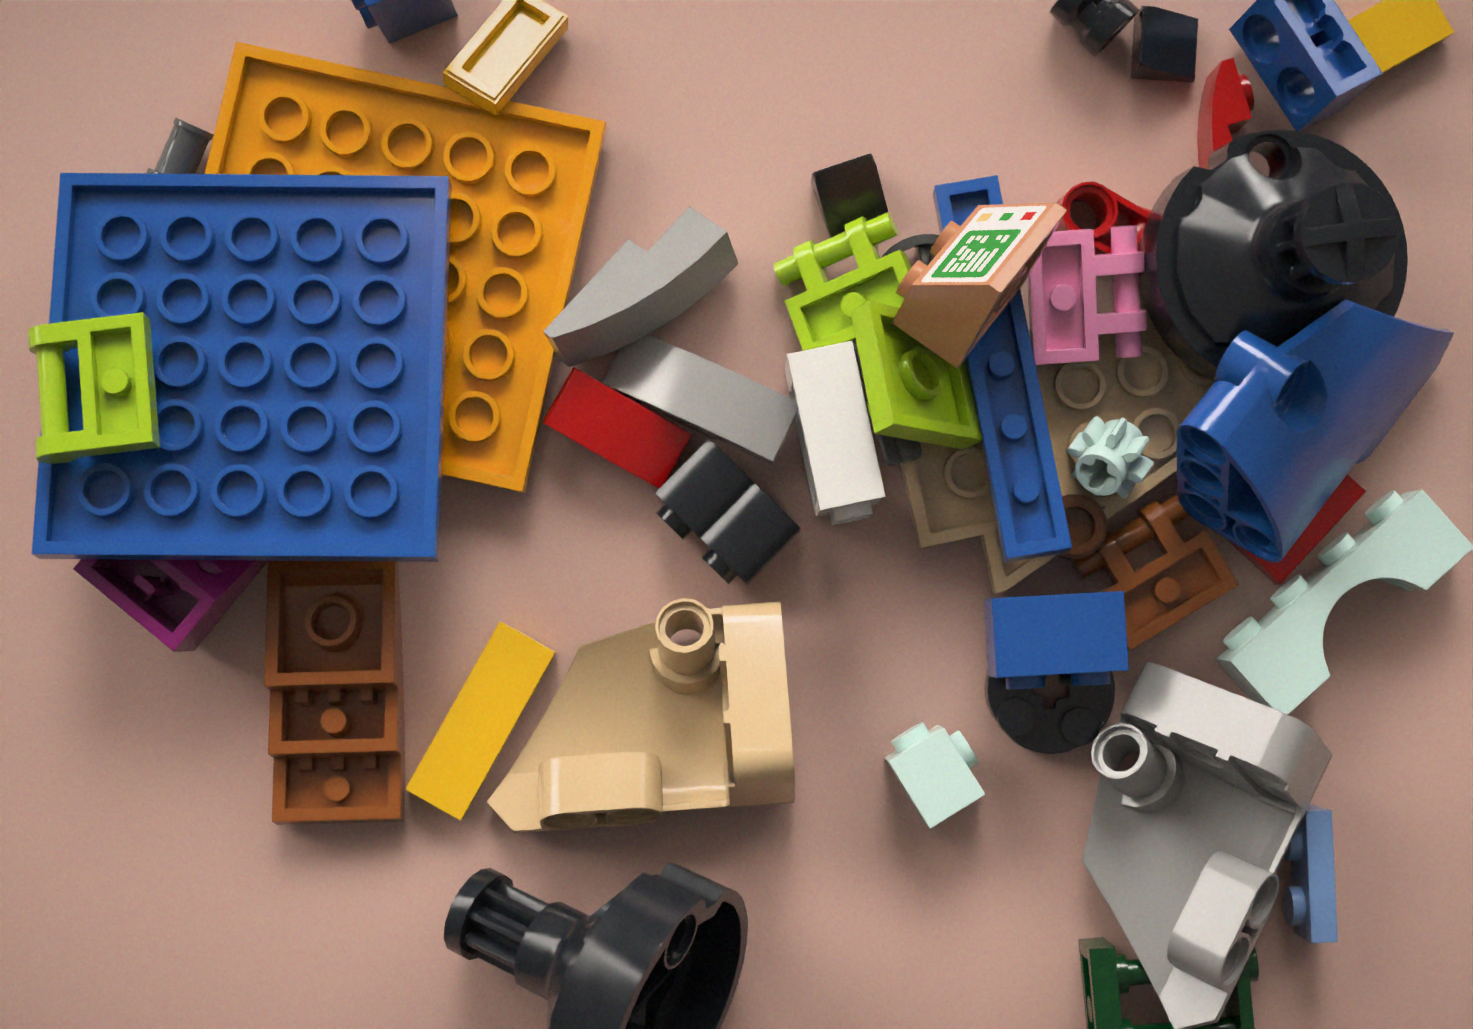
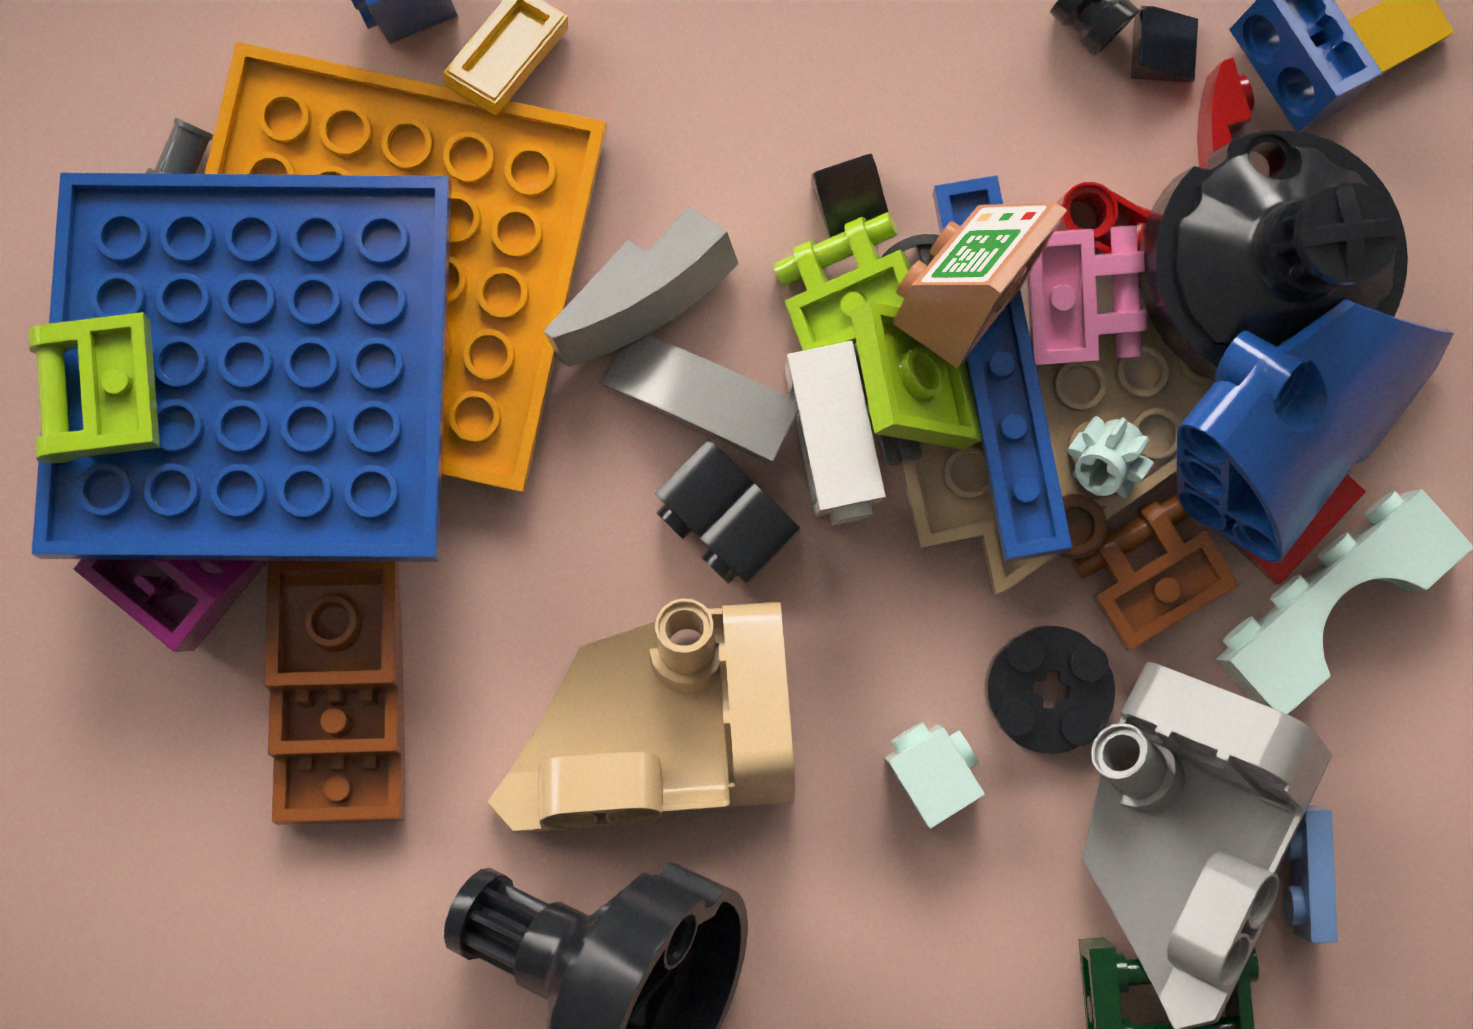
(480, 720): yellow tile -> none
(616, 428): red slope -> none
(1056, 636): blue brick -> none

